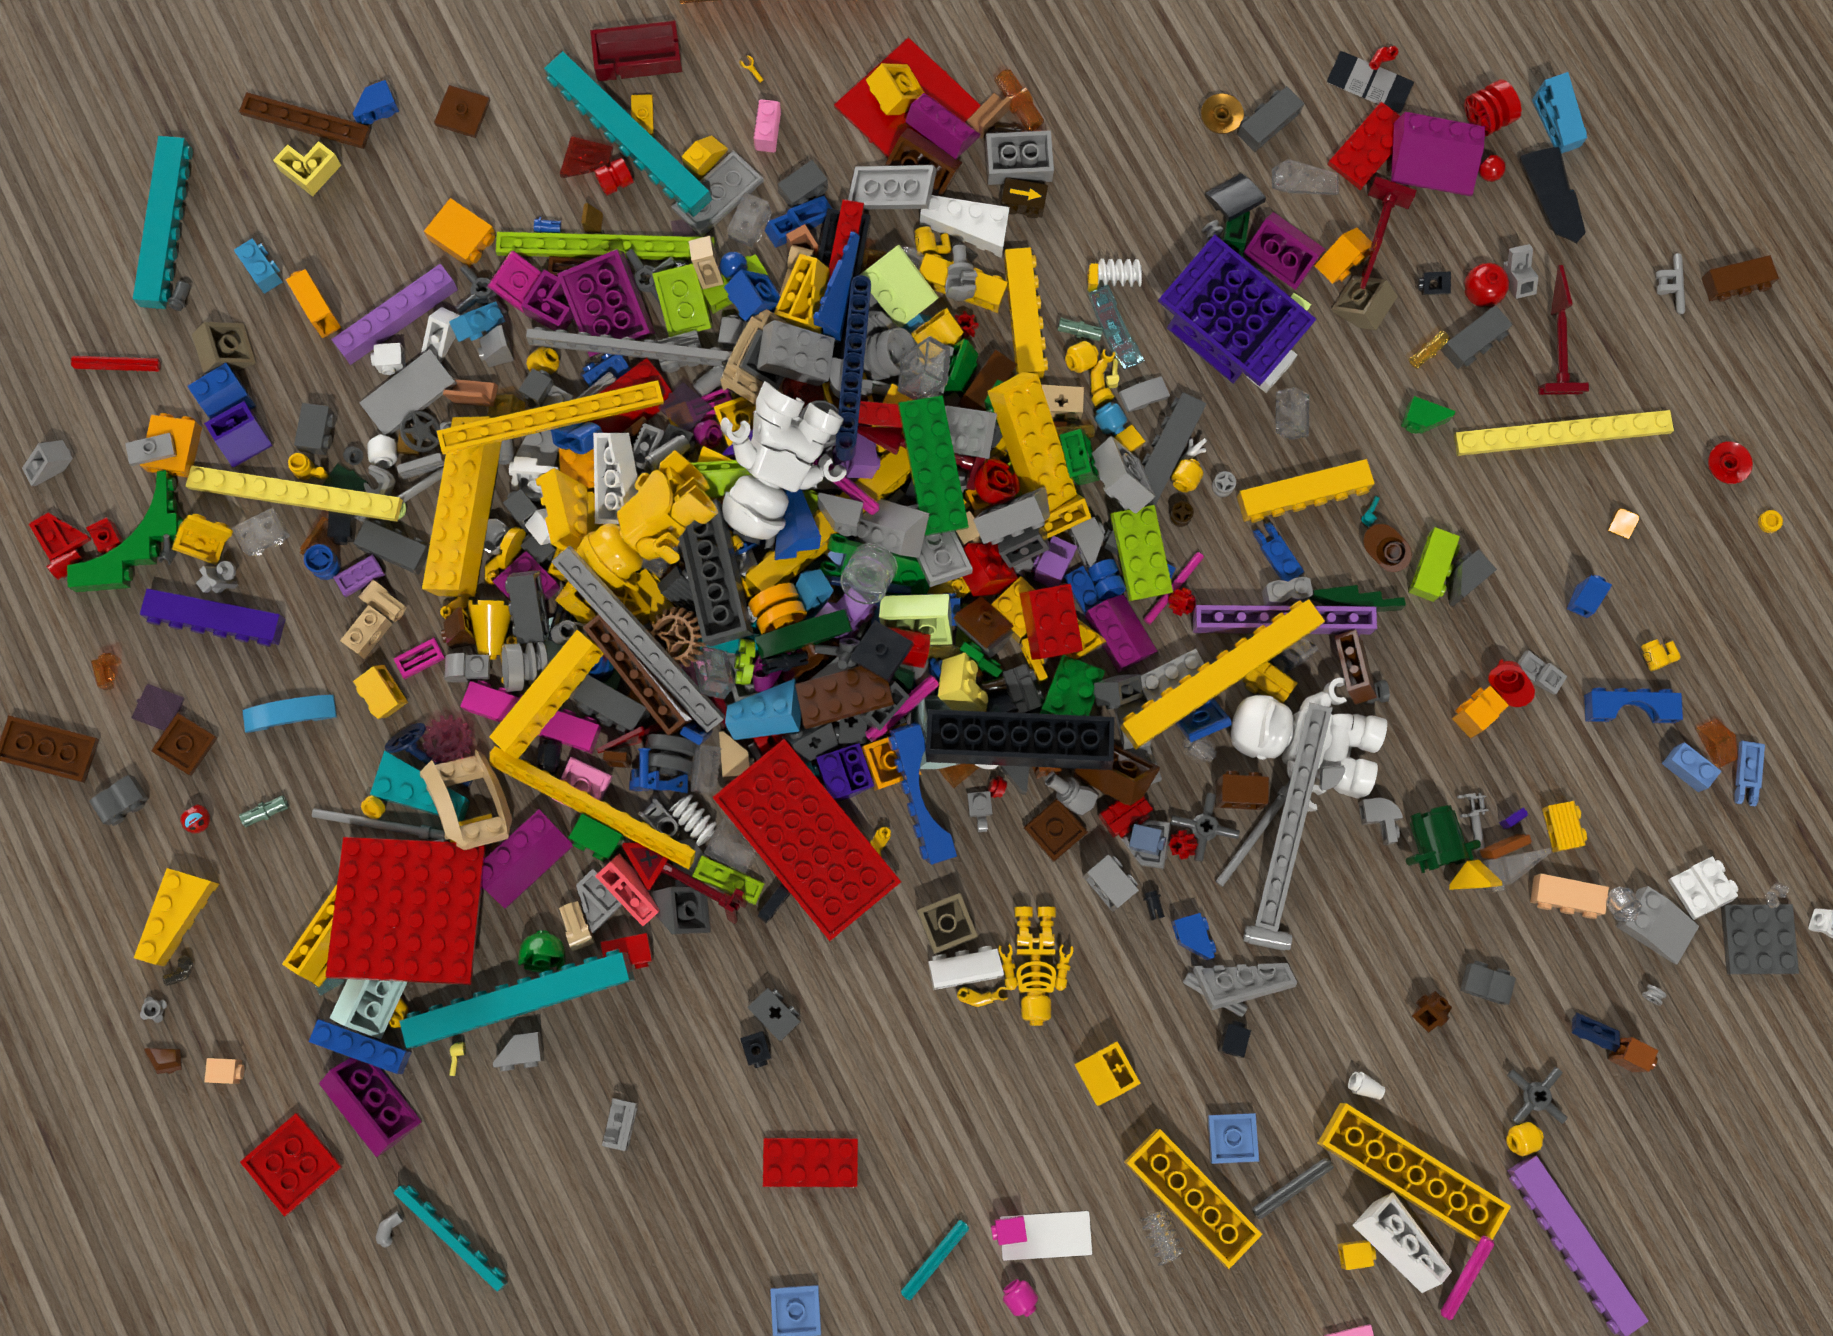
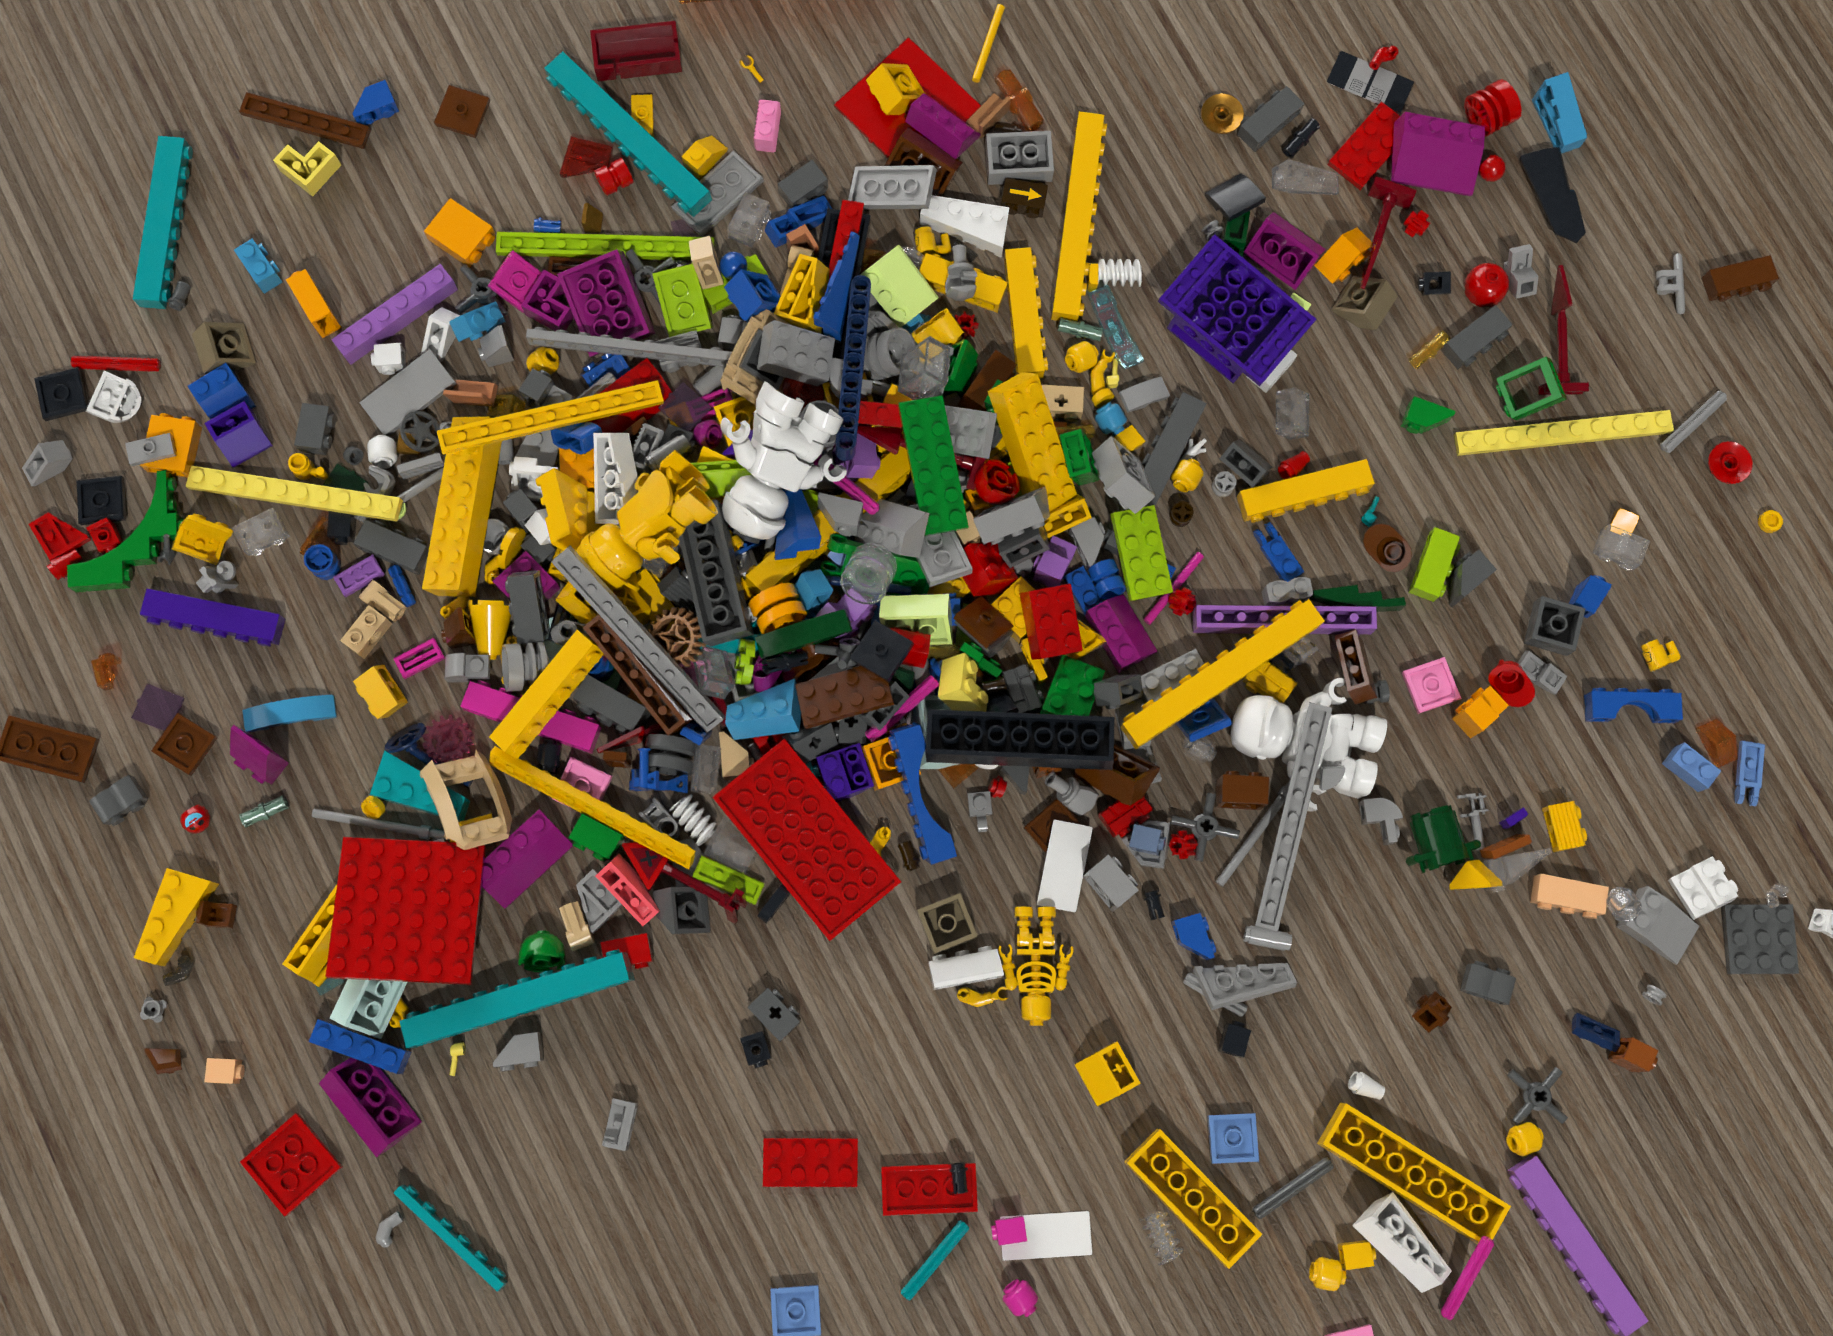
(61, 394): none -> black plate
(101, 499): none -> black plate
(114, 399): none -> white slope
(216, 914): none -> reddish brown bracket
(255, 756): none -> magenta slope
(401, 585): none -> blue axle
(909, 856): none -> dark brown pin
(926, 1190): none -> red plate
(959, 1177): none -> black pin
(988, 43): none -> yellow bar
(1064, 865): none -> white sticker
(1077, 217): none -> yellow brick
(1246, 463): none -> dark grey brick
(1293, 466): none -> red cone
(1301, 138): none -> black pin
(1327, 1274): none -> yellow head
(1416, 223): none -> red gear
(1431, 685): none -> bright pink plate
(1551, 378): none -> green window
(1554, 626): none -> dark grey brick
(1621, 547): none -> clear brick
(1693, 422): none -> light grey axle

